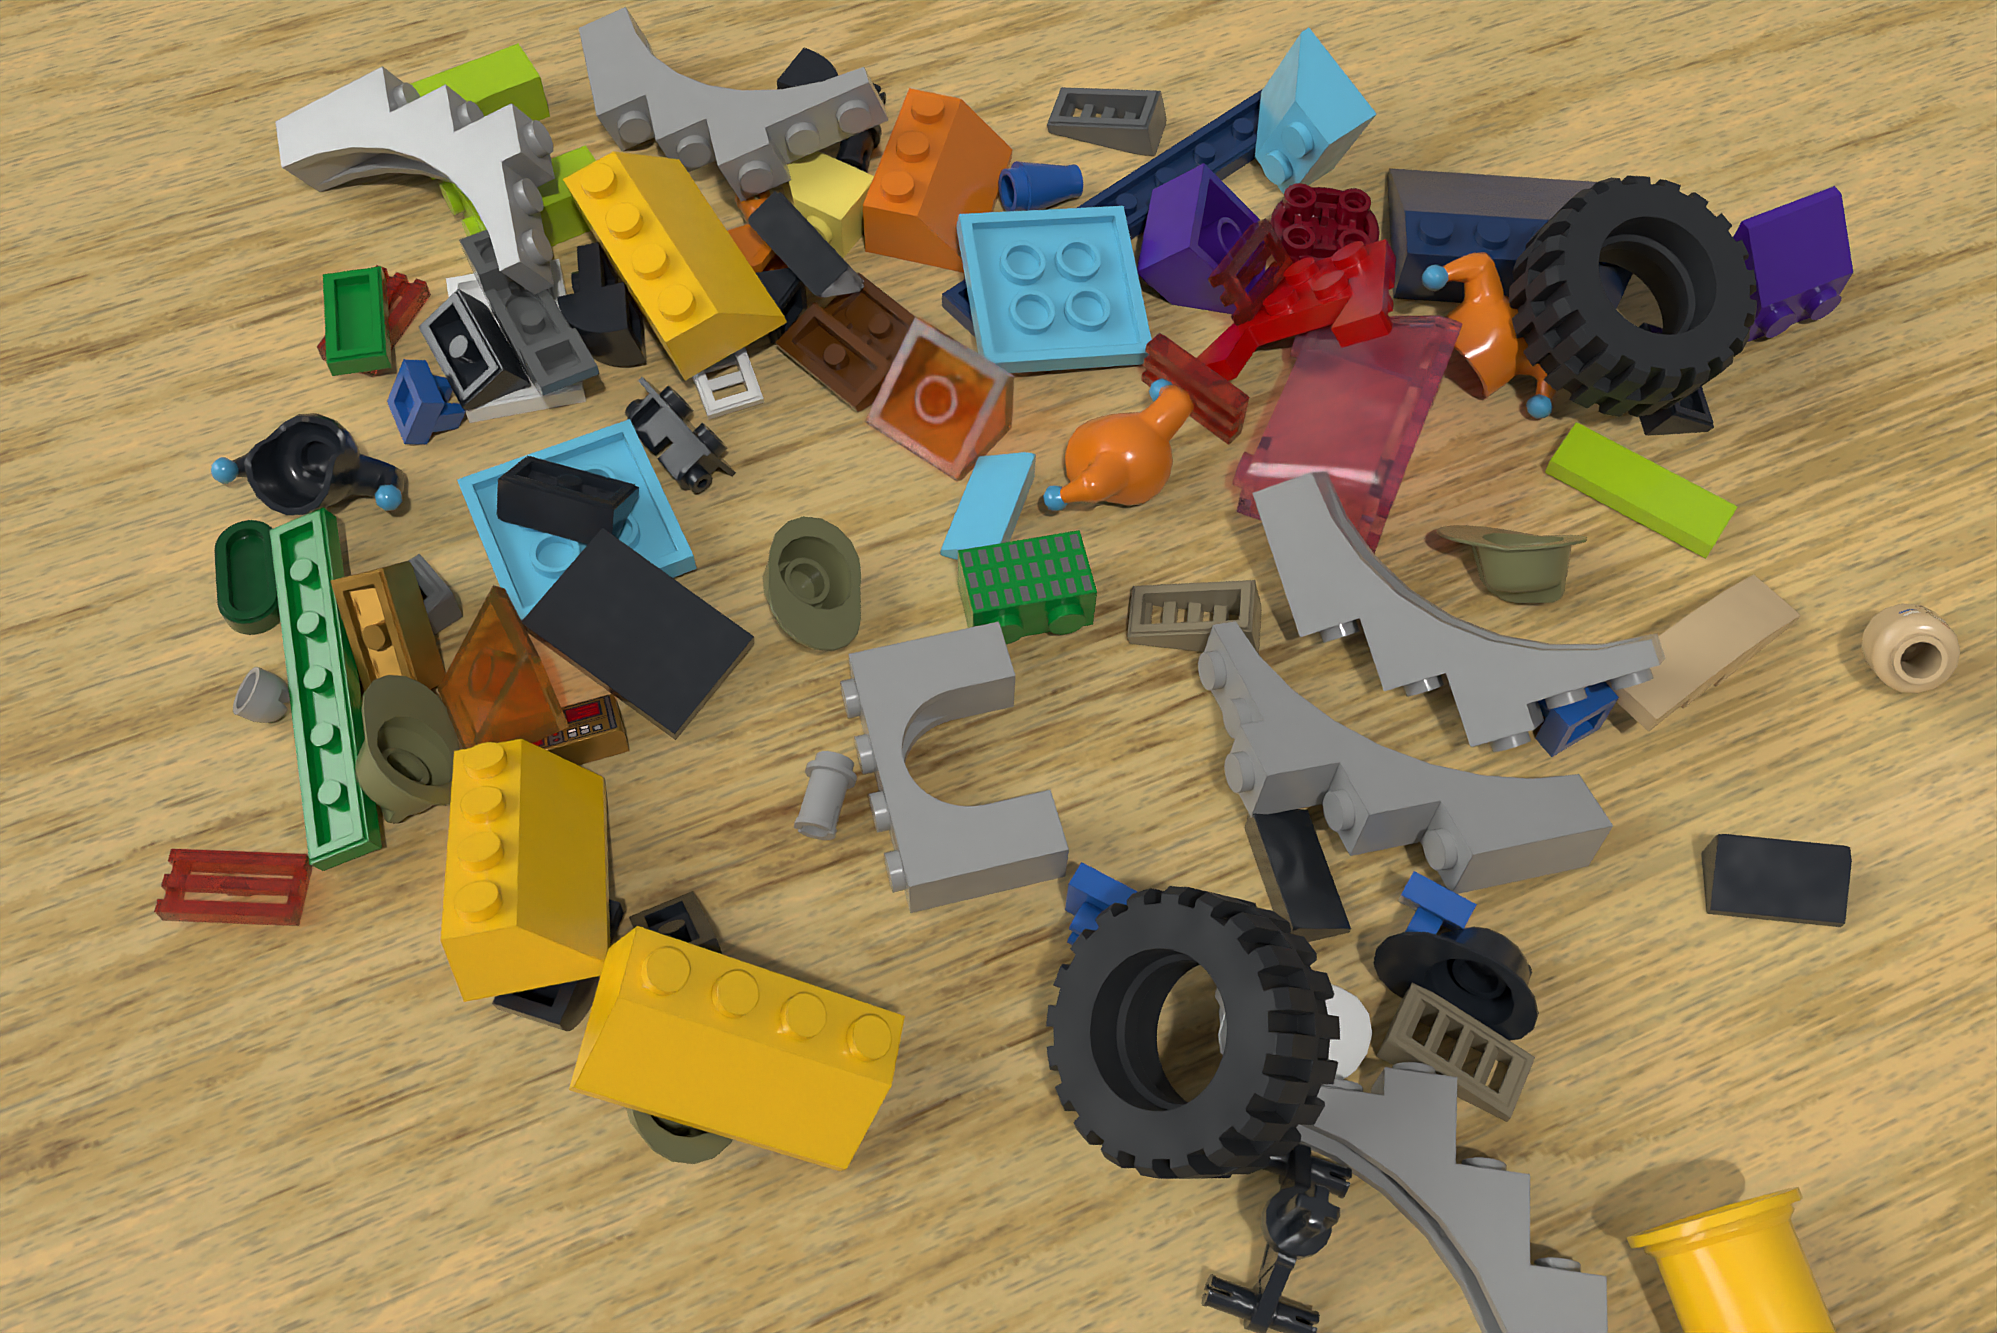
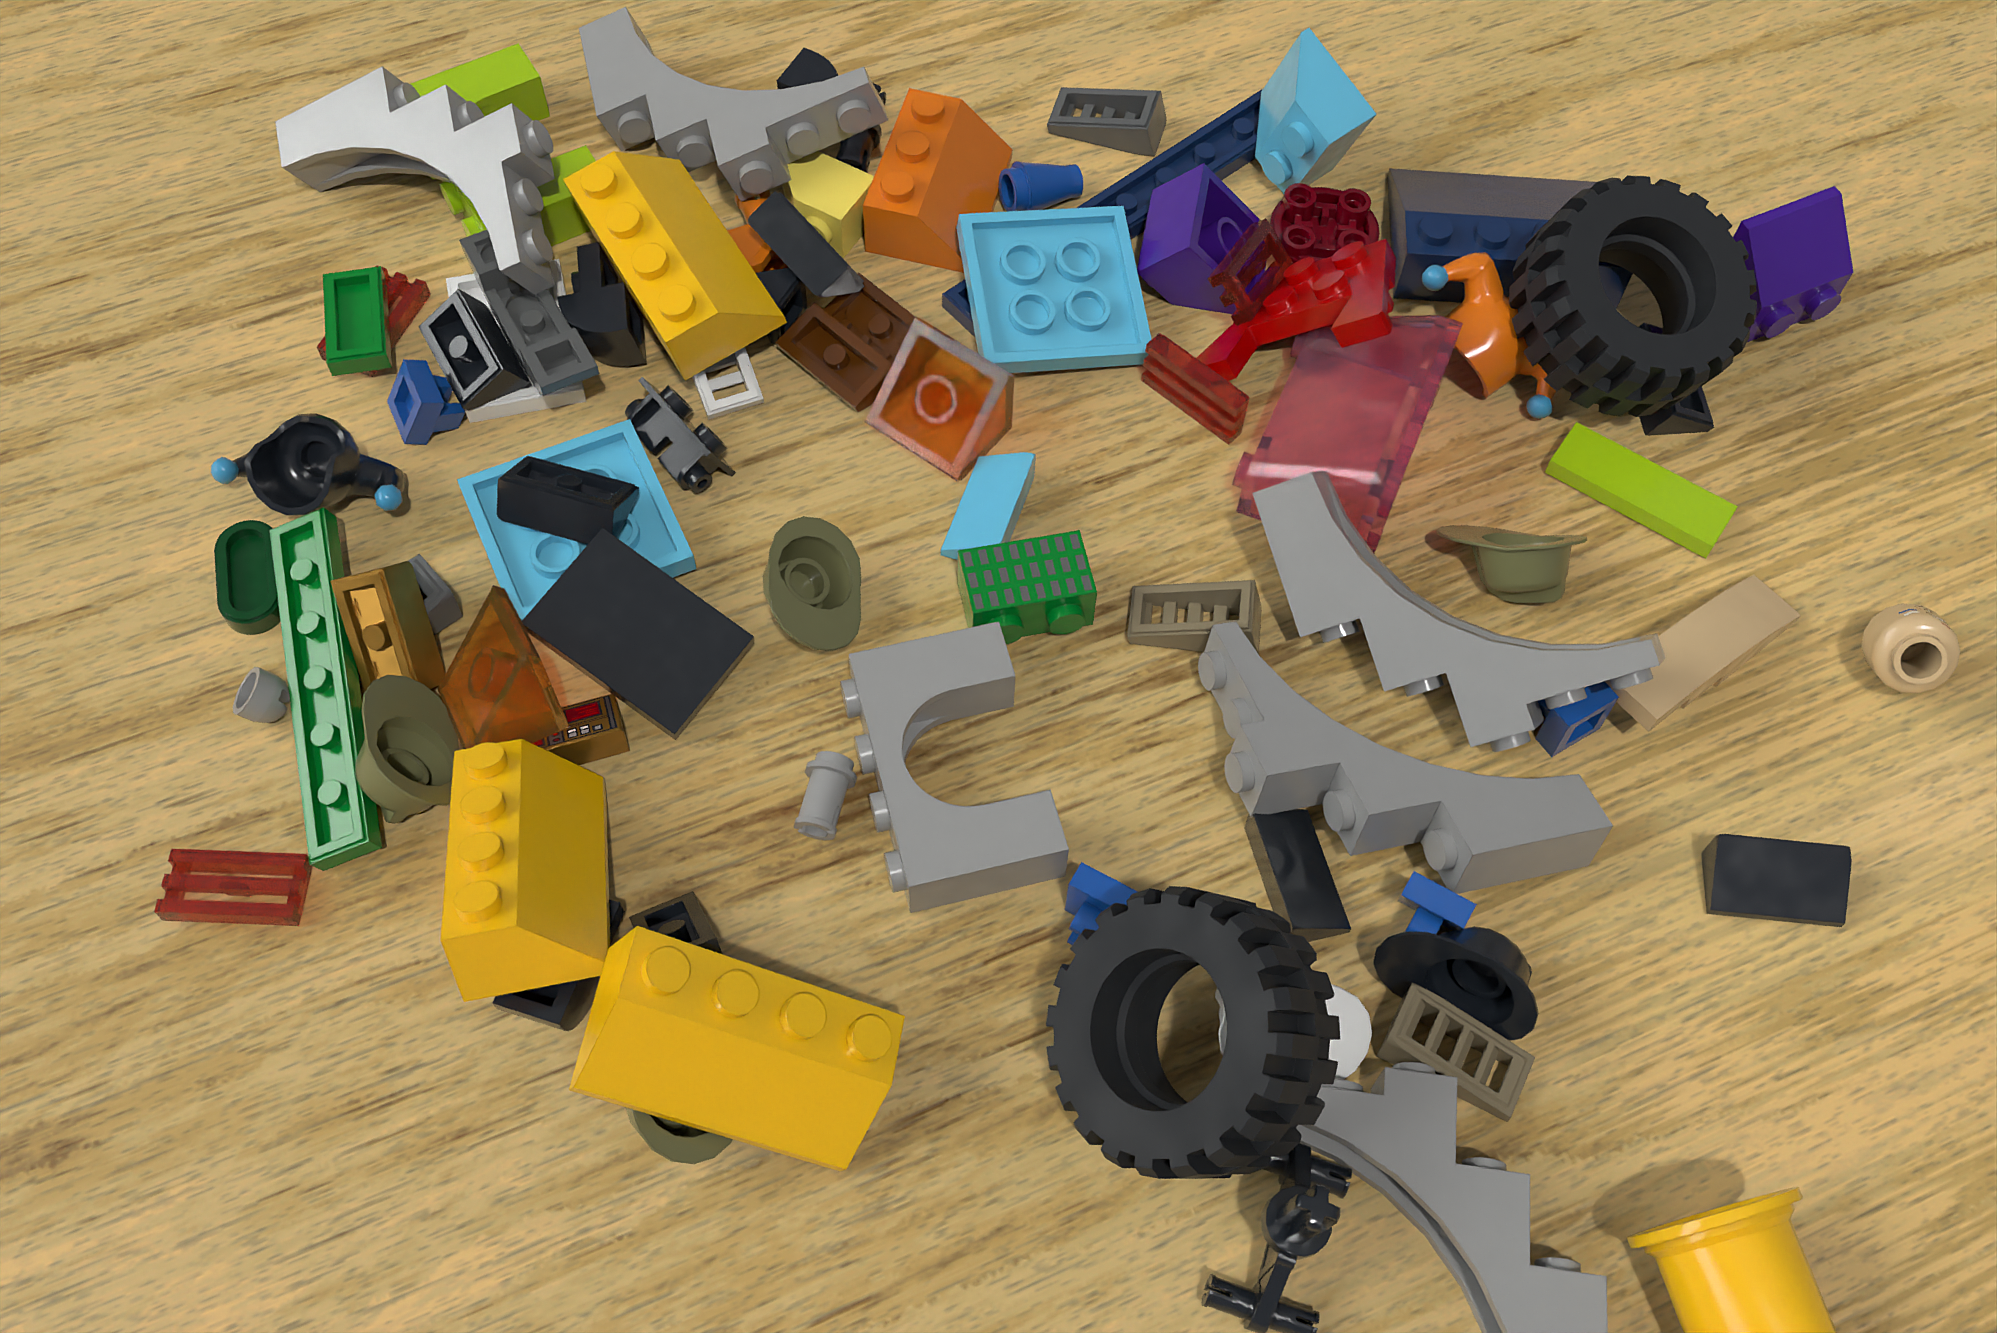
(1123, 454): orange piece -> none

